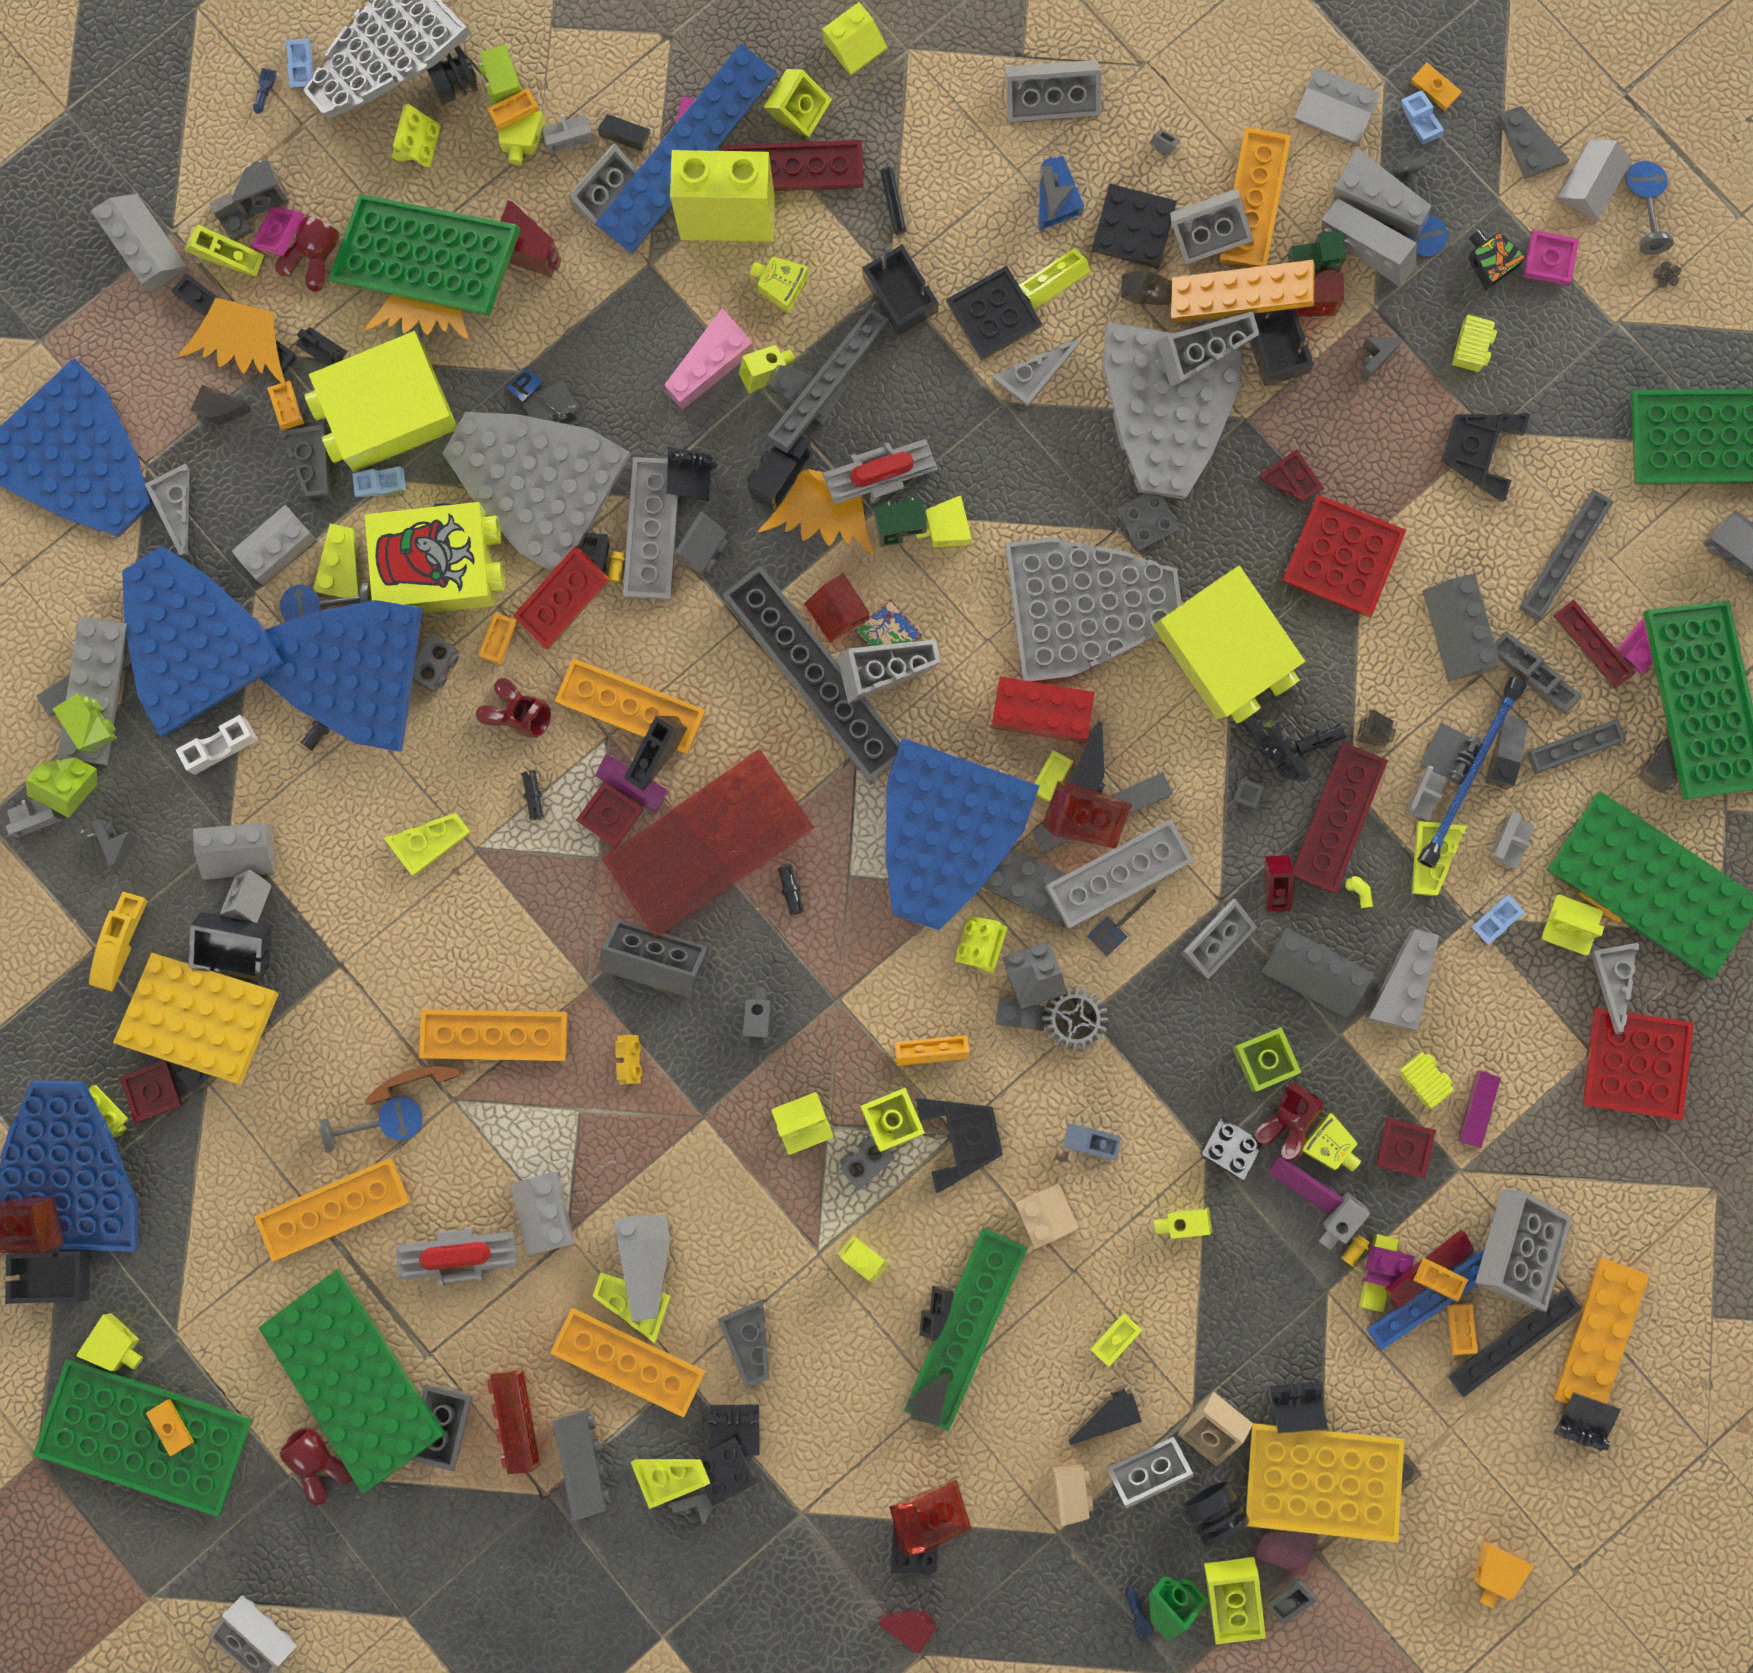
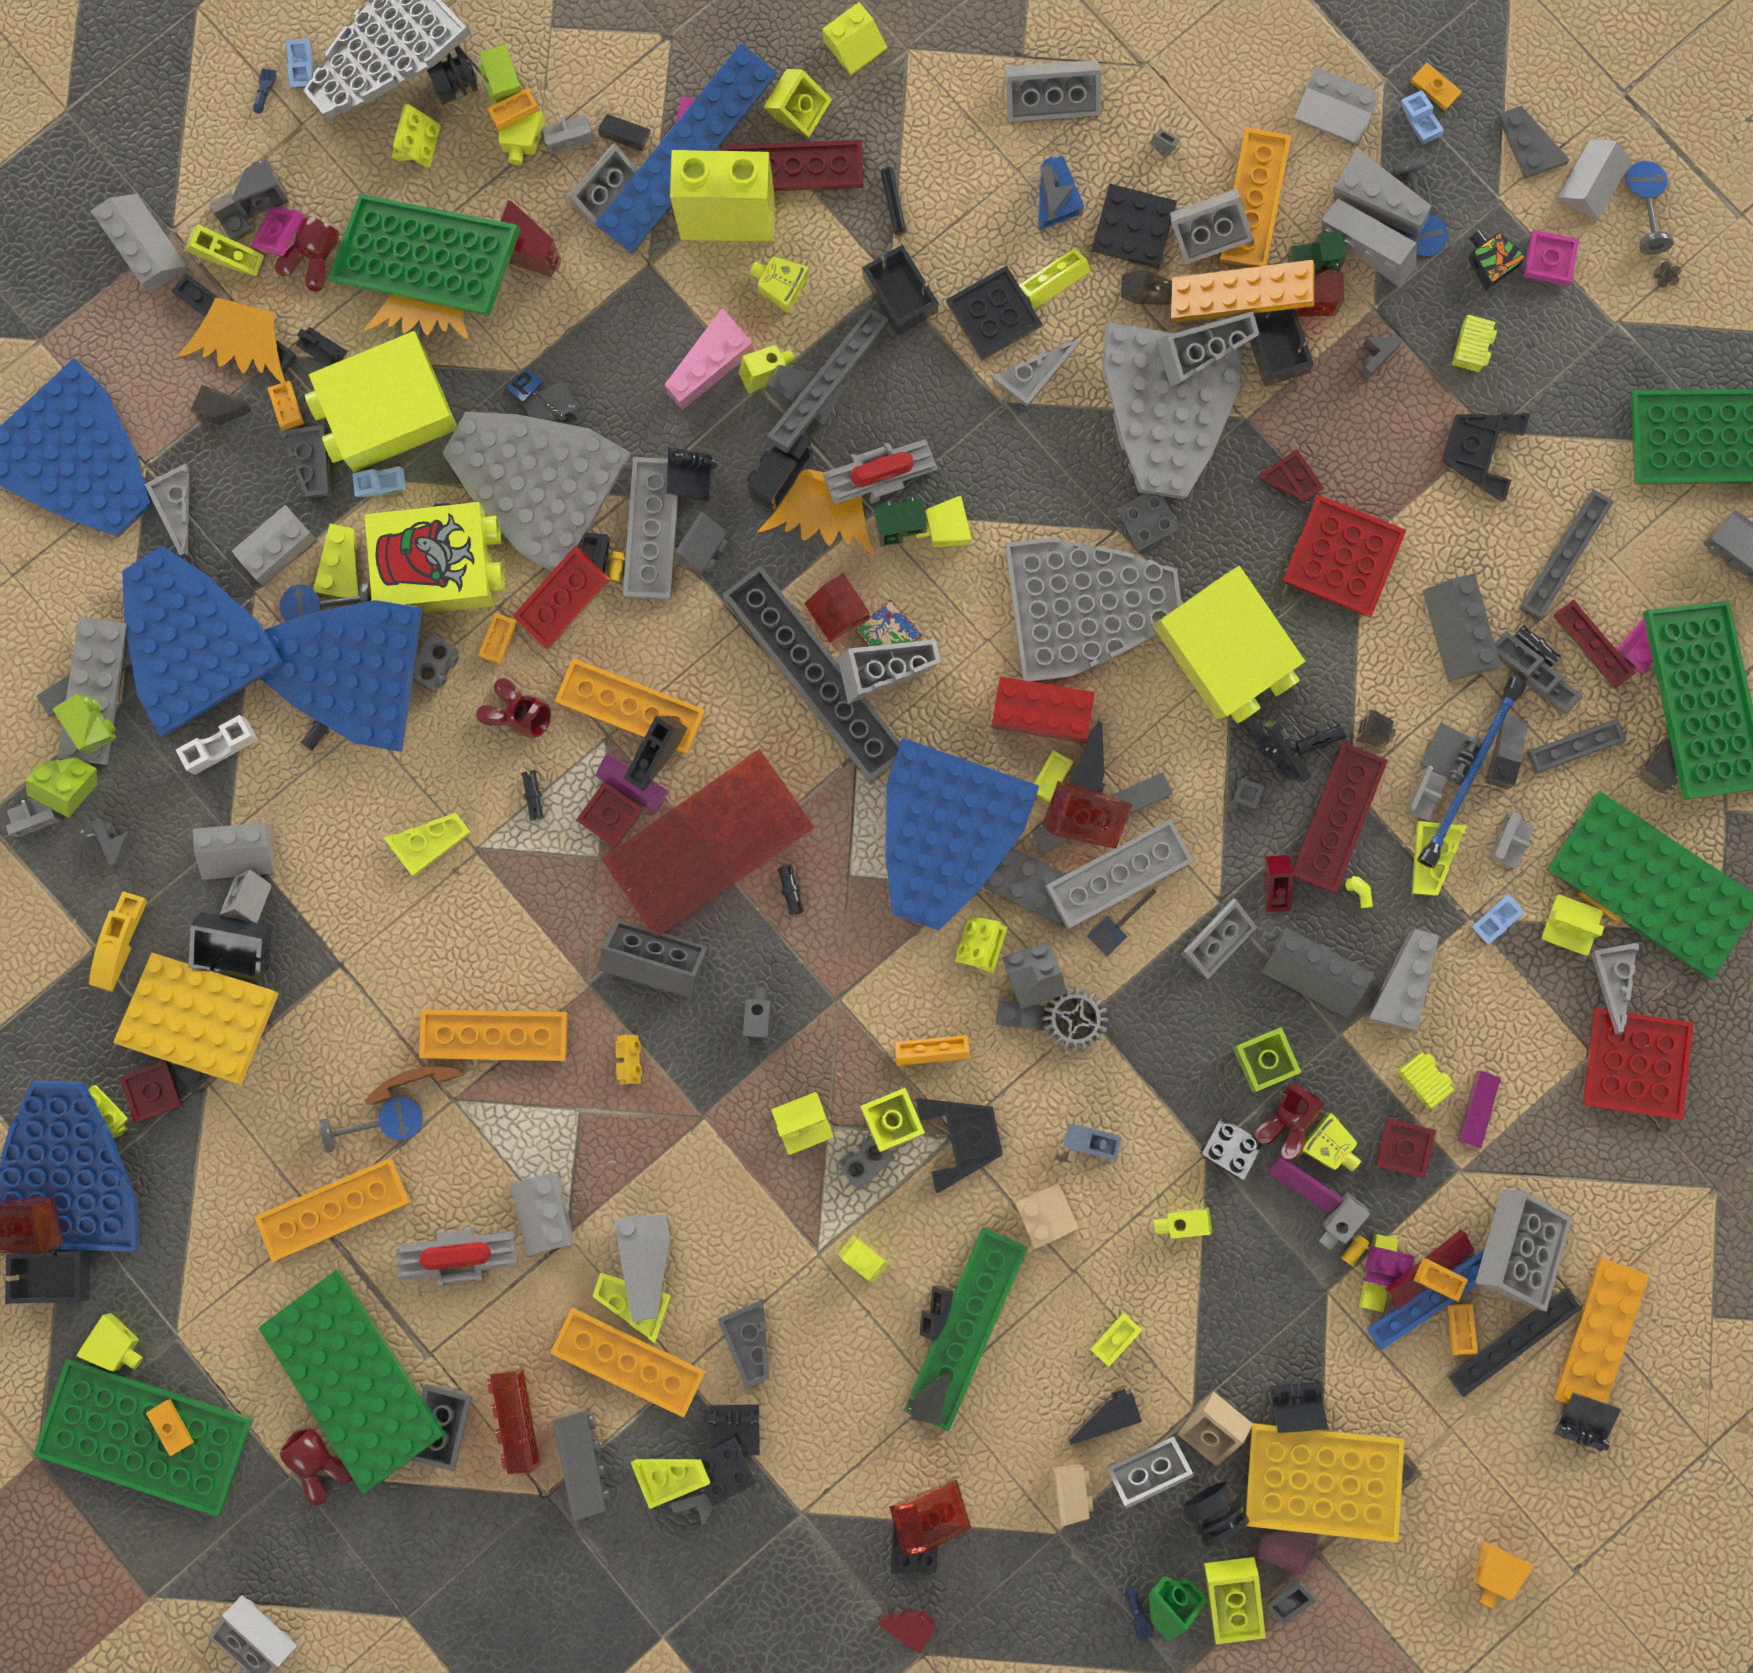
(1538, 645): none -> black pin

